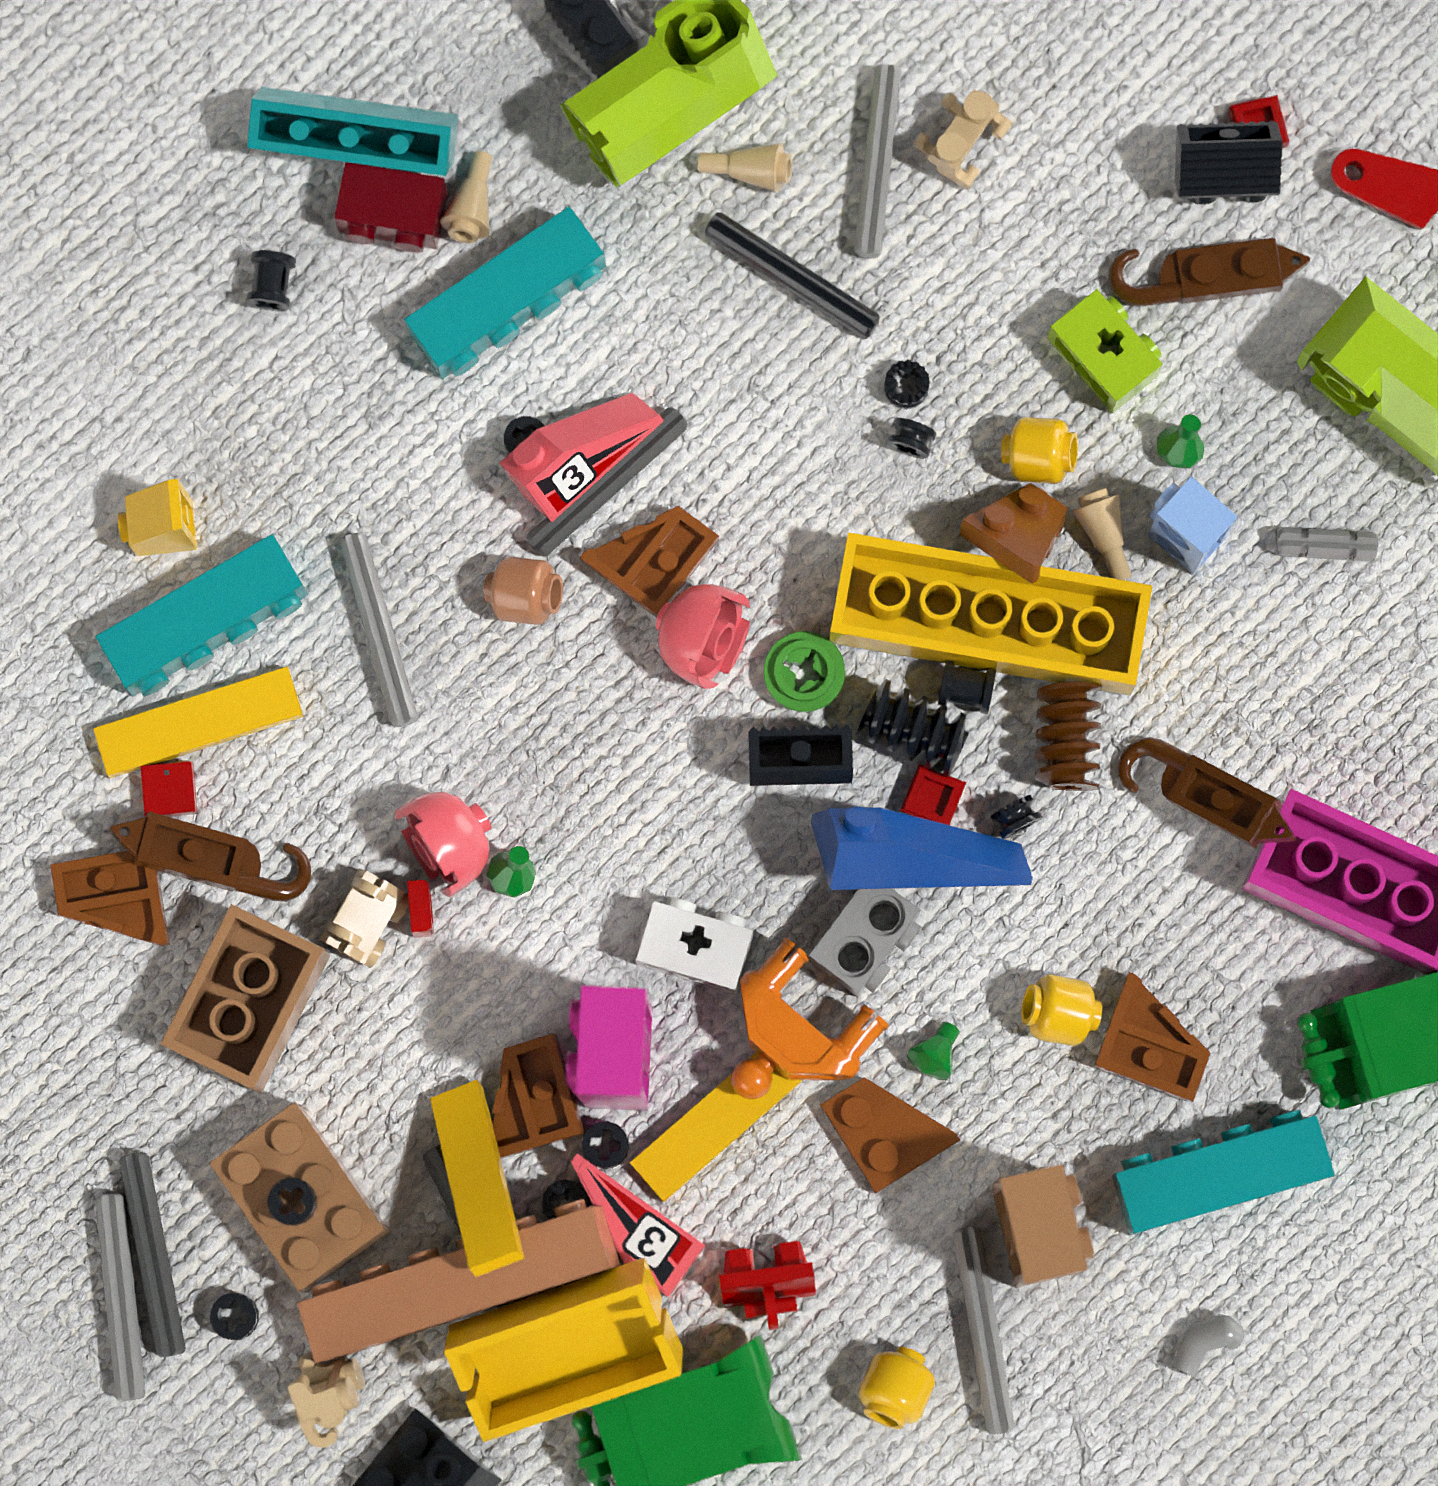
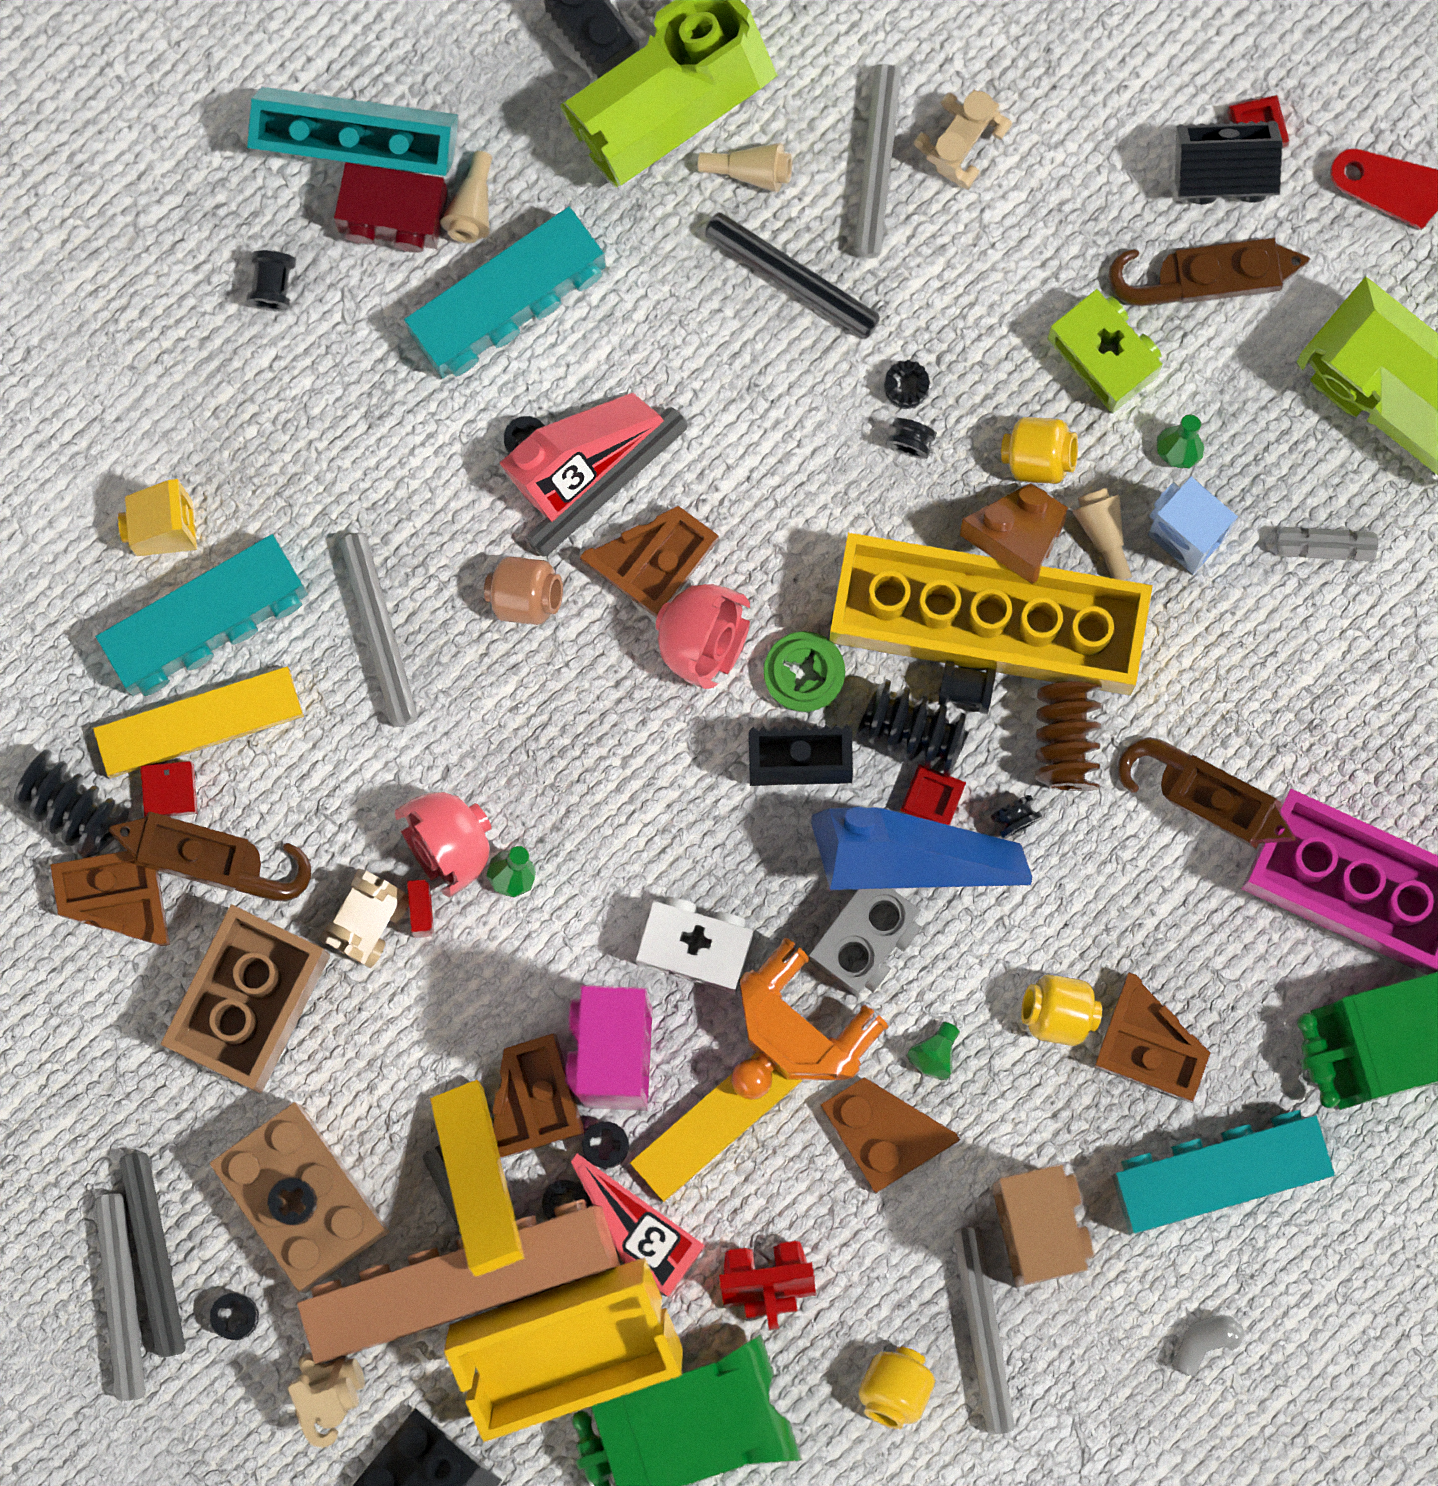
(66, 807): none -> black piece

